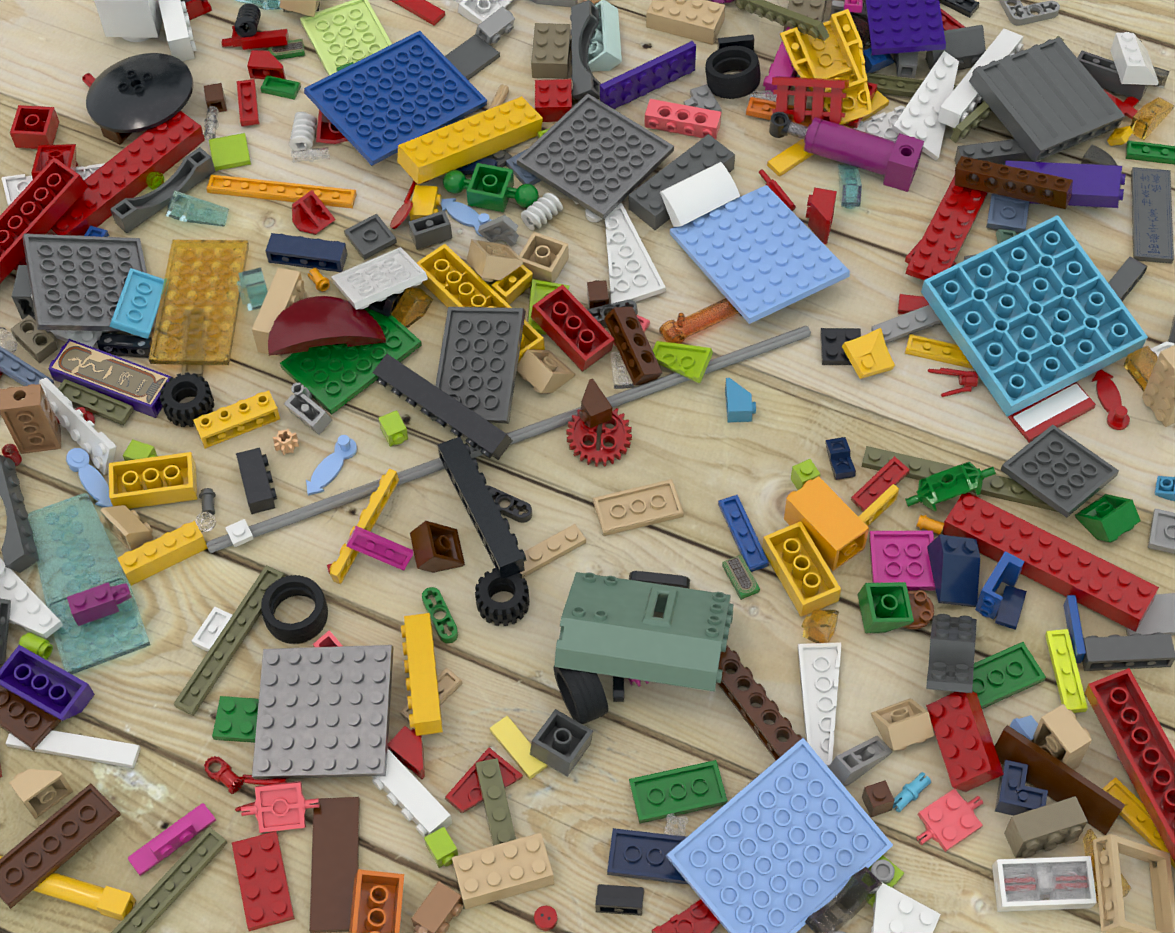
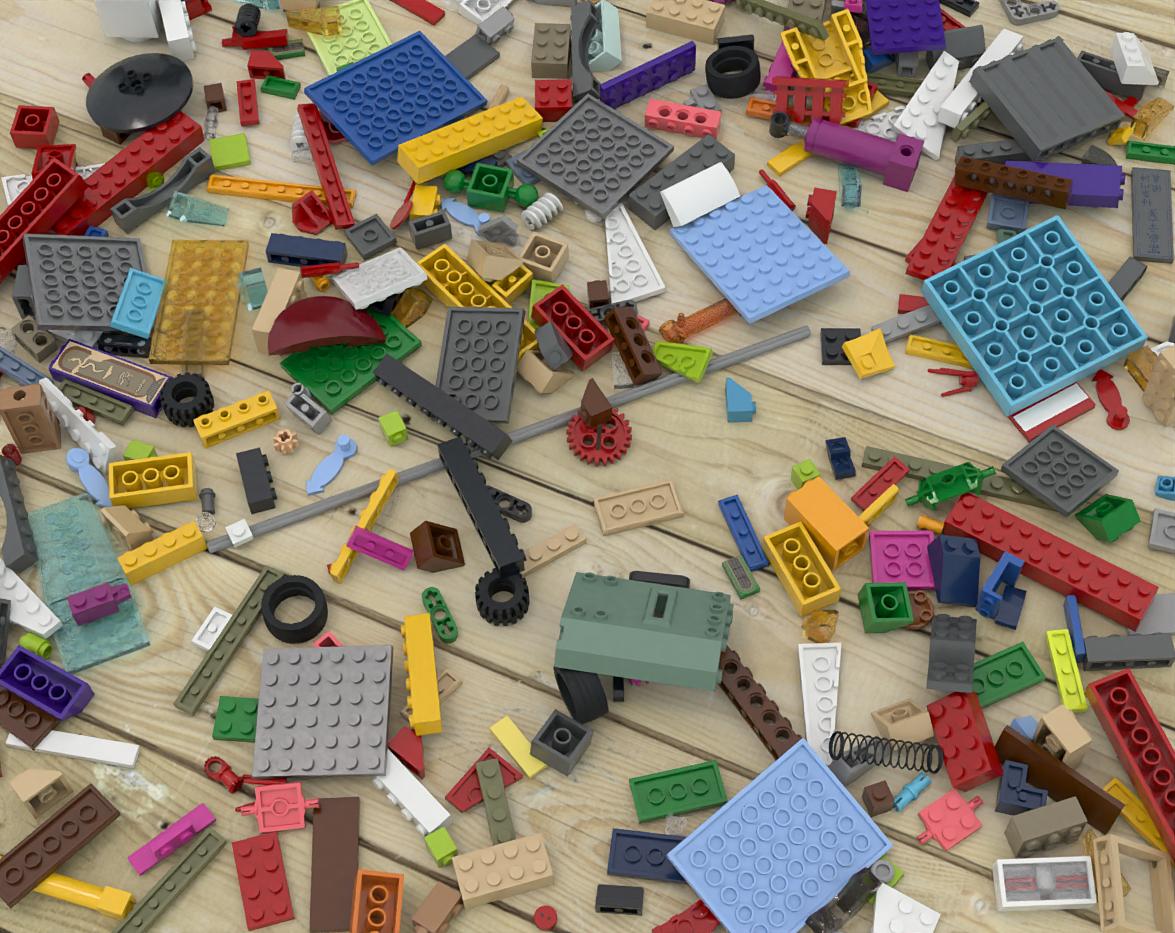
(320, 21): none -> clear yellow slope
(325, 166): none -> red plate
(326, 269): none -> red axle
(553, 345): none -> dark grey slope
(842, 744): none -> black piece

